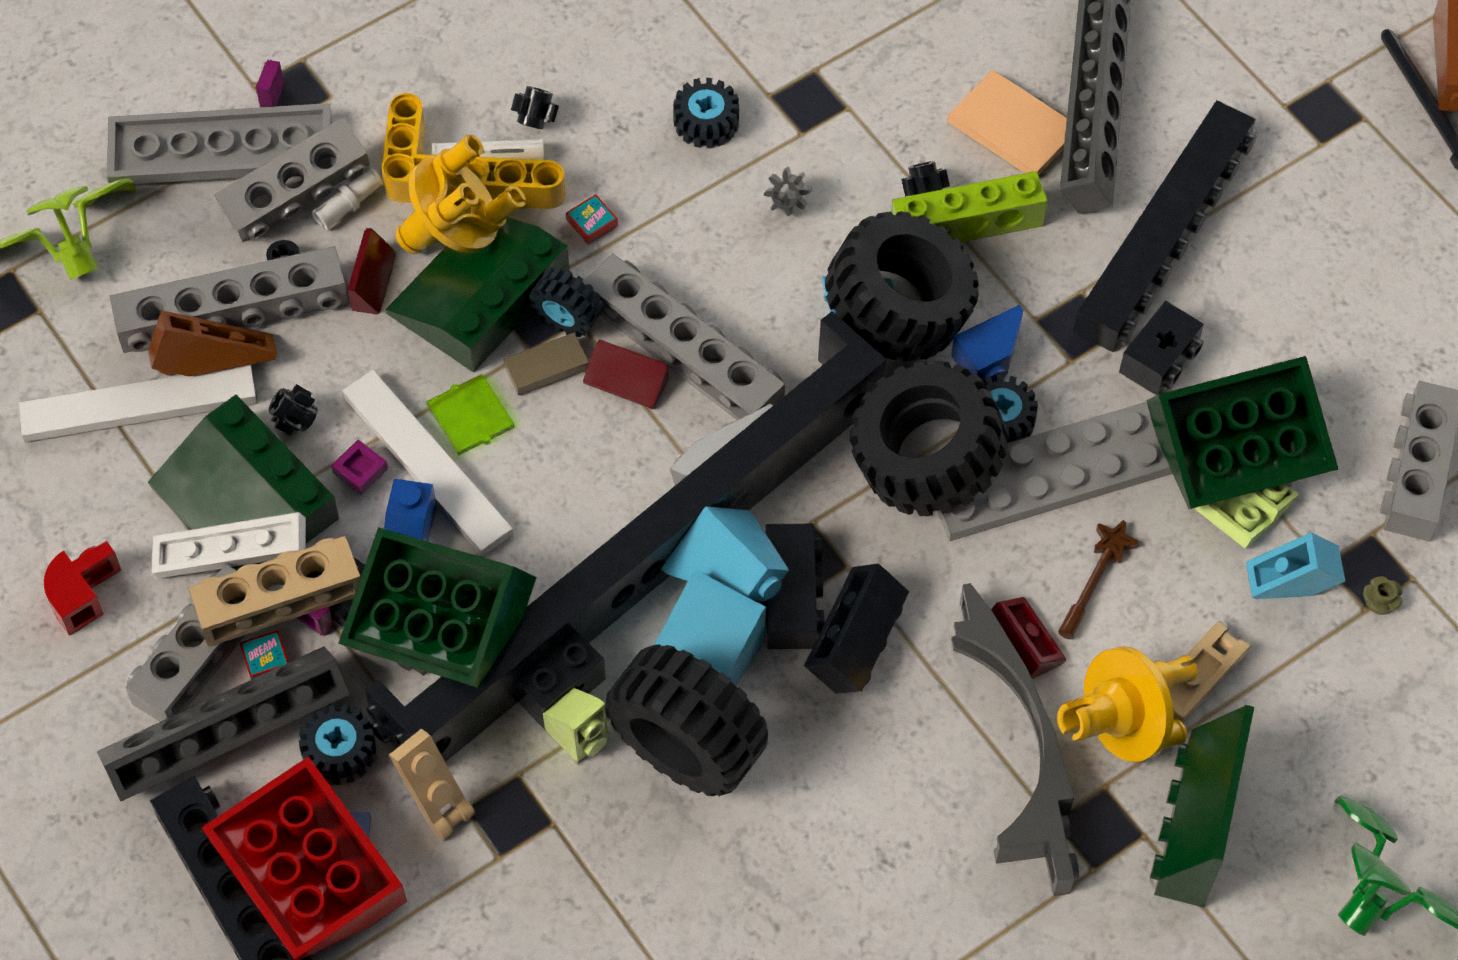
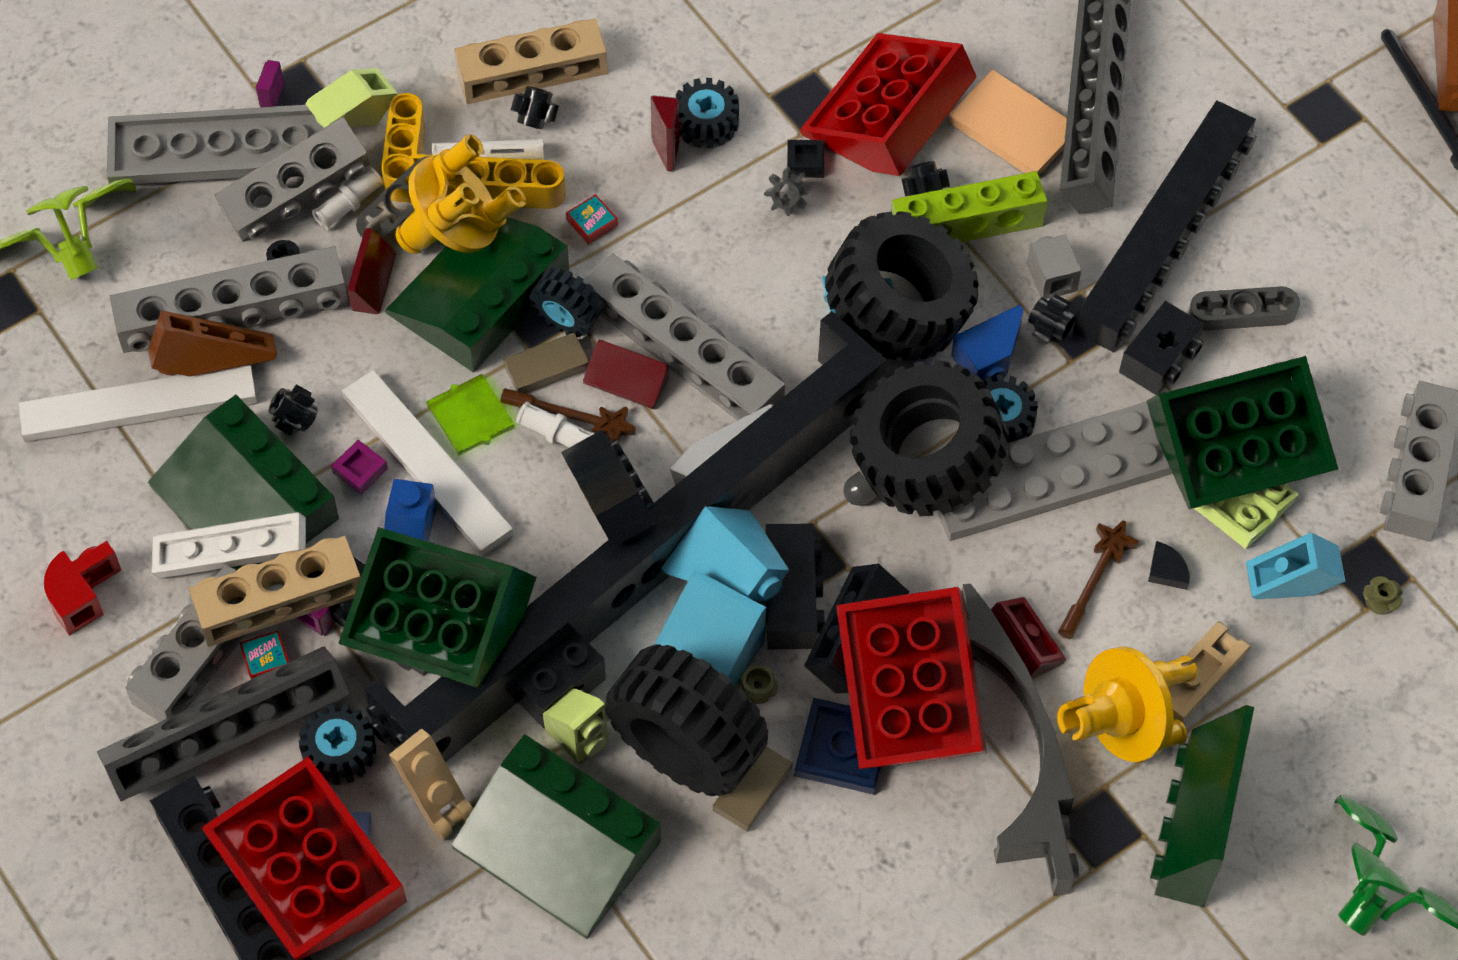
(358, 96): none -> yellowish green slope
(374, 210): none -> dark grey beam
(531, 59): none -> tan brick
(551, 426): none -> white pin
(557, 836): none -> slope
(610, 487): none -> black brick
(611, 424): none -> reddish brown piece
(665, 129): none -> dark red slope
(755, 790): none -> dark tan tile
(762, 675): none -> olive plate
(806, 157): none -> black tile
(830, 750): none -> dark blue tile
(857, 490): none -> dark grey hinge
(891, 101): none -> red slope
(911, 678): none -> red slope
(1051, 318): none -> black gear
(1053, 266): none -> light grey brick
(1168, 567): none -> black tile
(1254, 296): none -> dark grey beam

